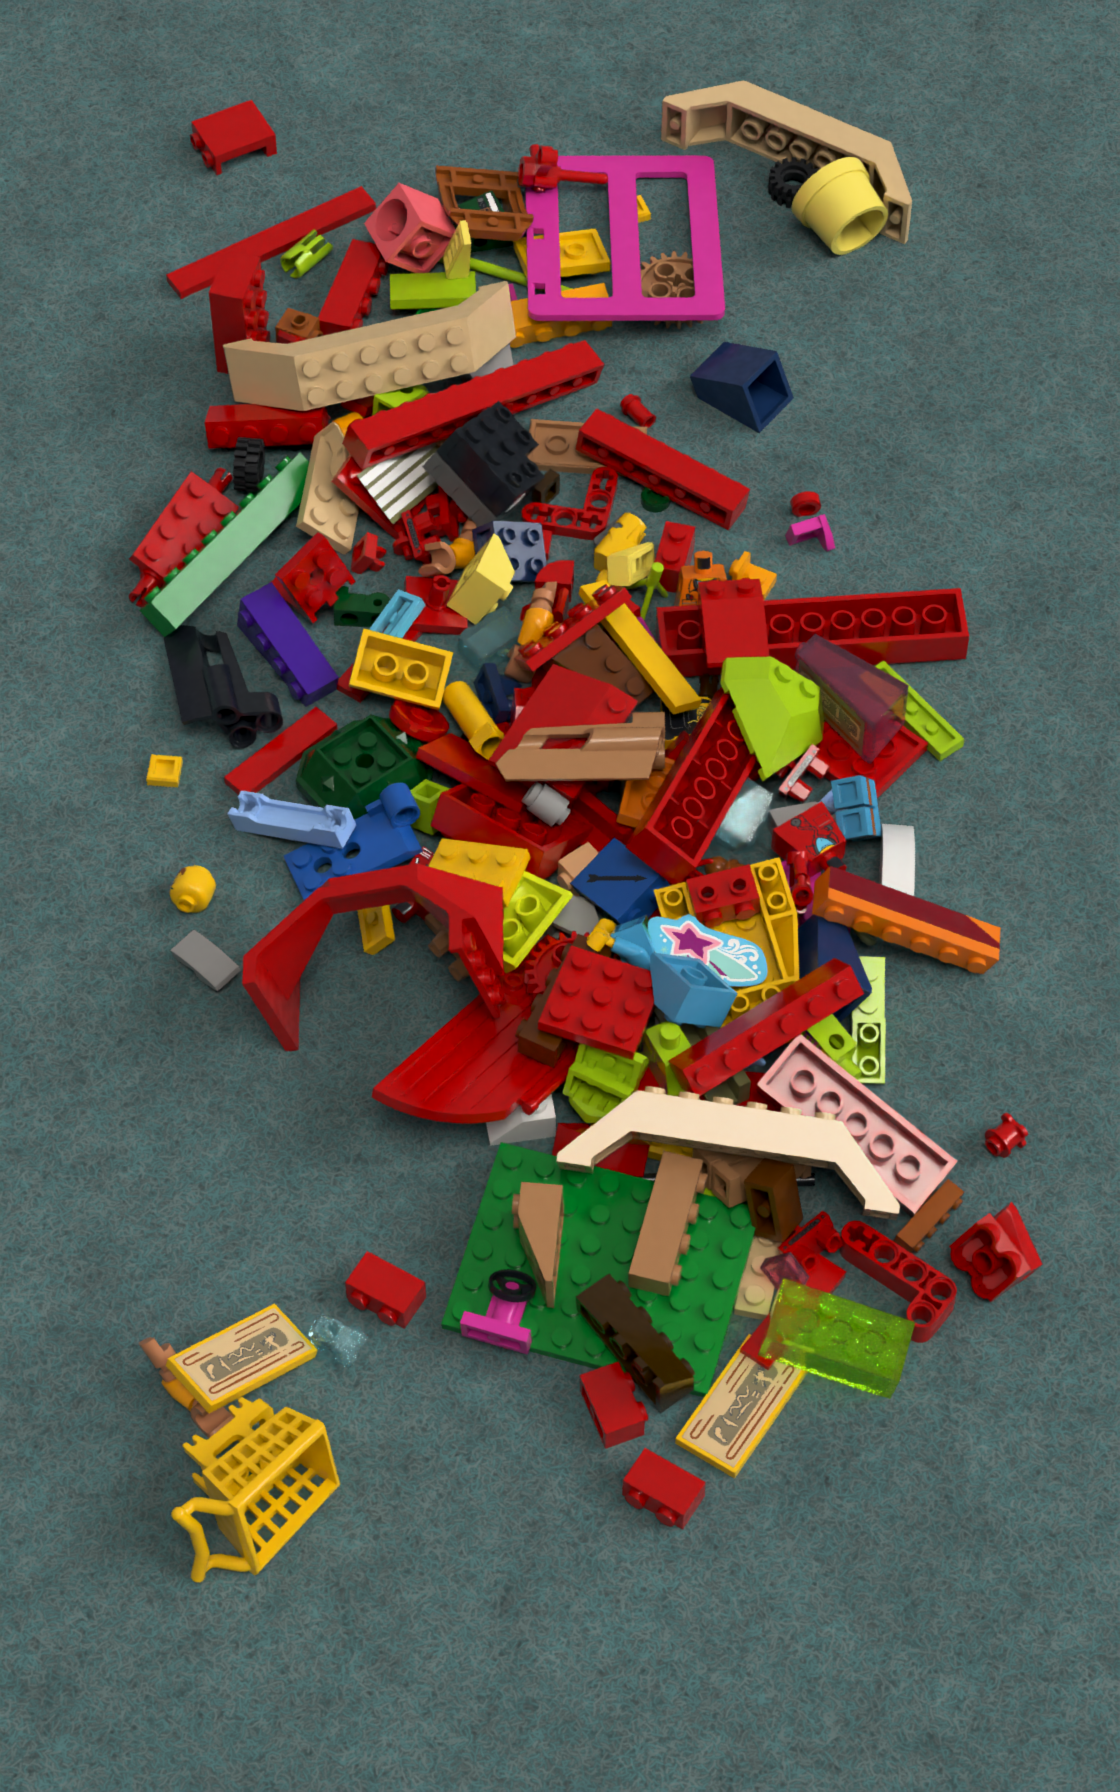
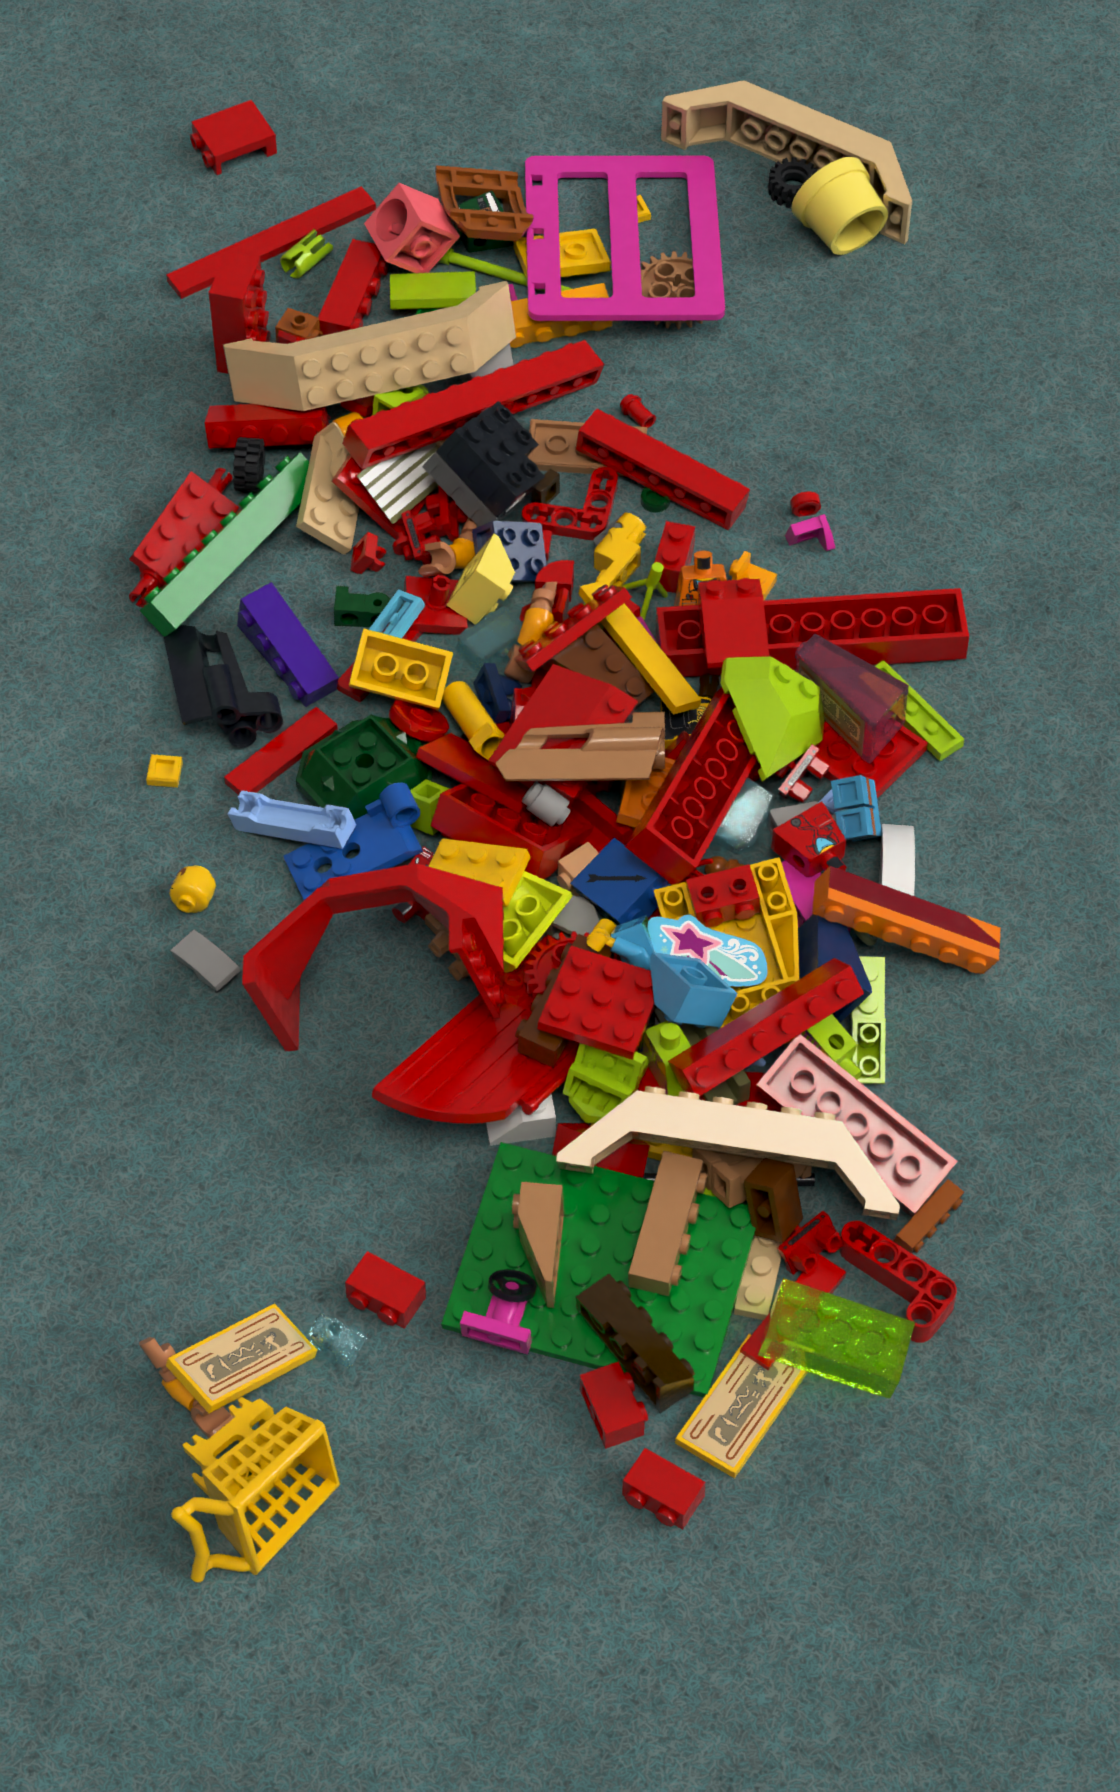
(328, 574): red bracket -> none
(376, 928): yellow plate -> none
(458, 252): light yellow slope -> none
(543, 173): red piece -> none
(630, 564): light yellow slope -> none
(743, 384): dark blue slope -> none
(782, 1267): clear pink plate -> none
(799, 880): red piece -> none
(996, 1253): red piece -> none
(1005, 1137): red brick -> none

